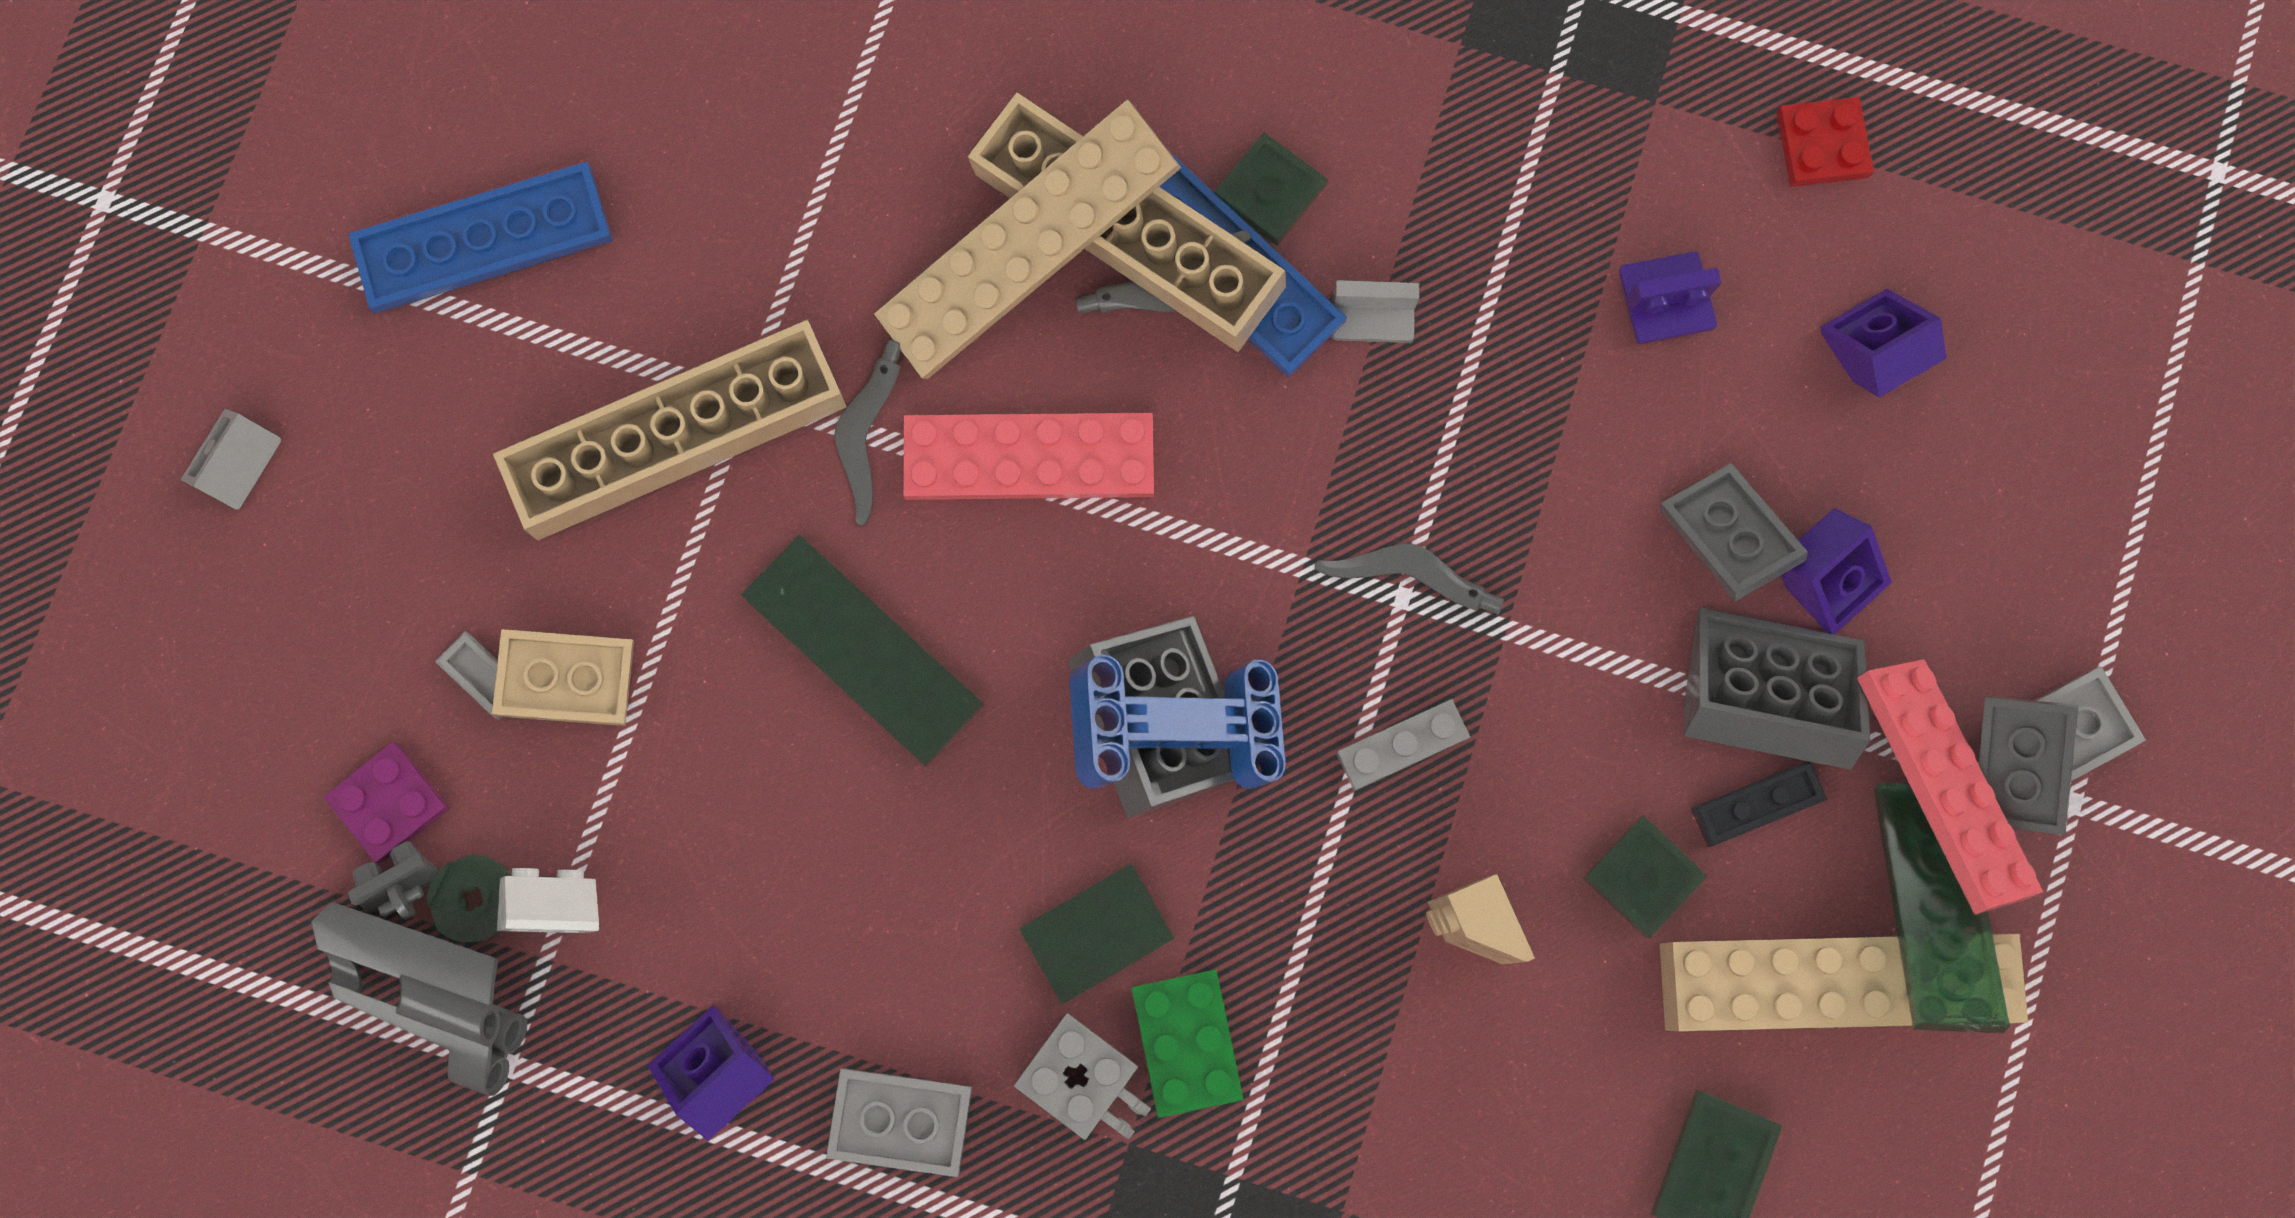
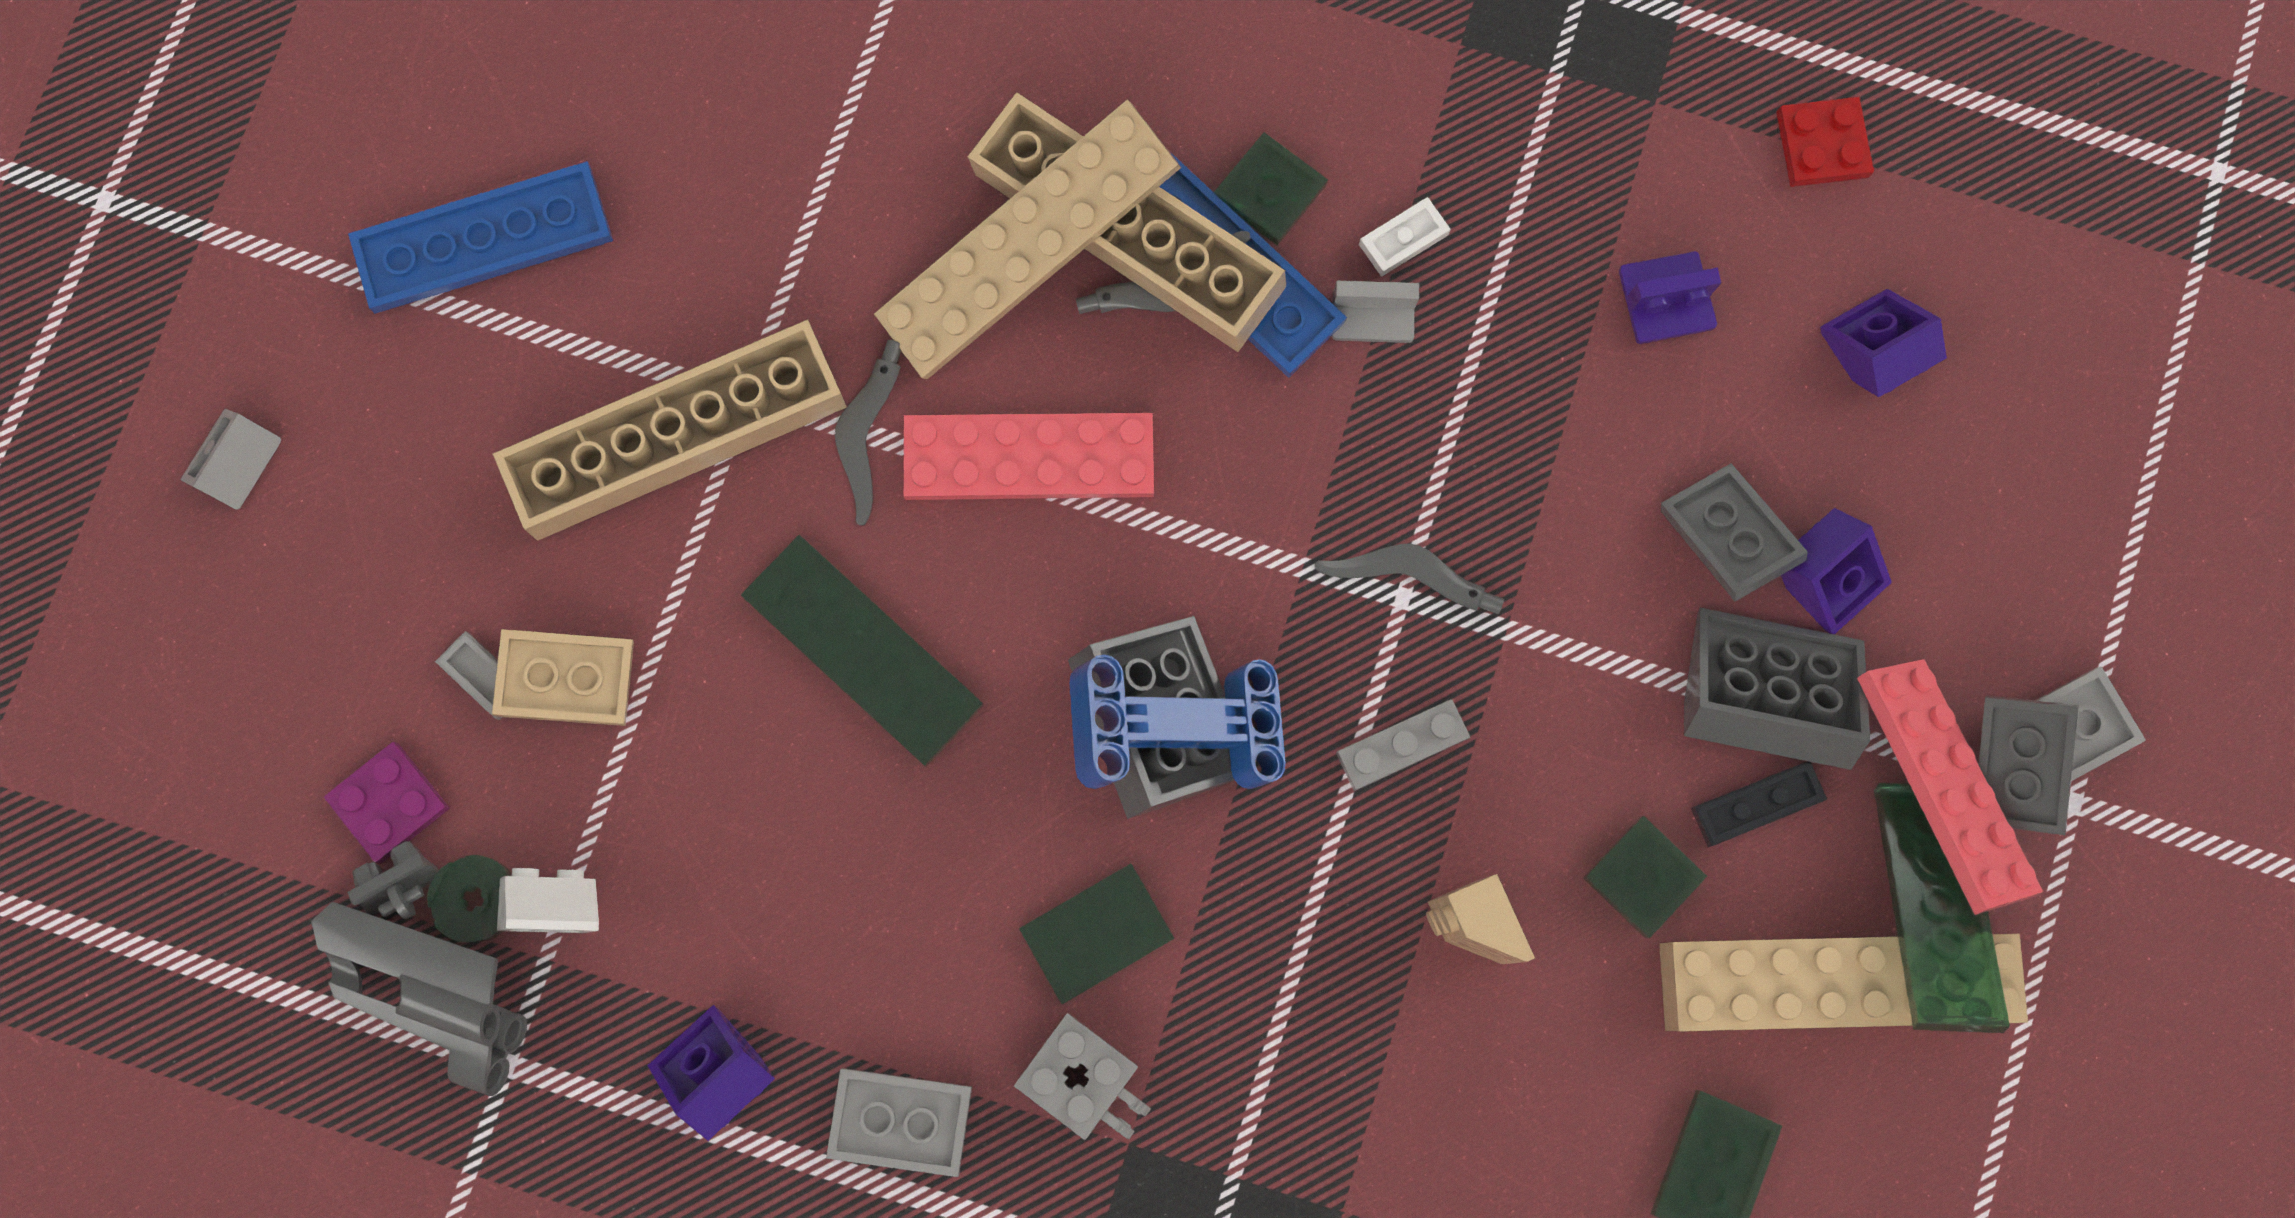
(1187, 1043): green plate -> none
(1404, 236): none -> white plate

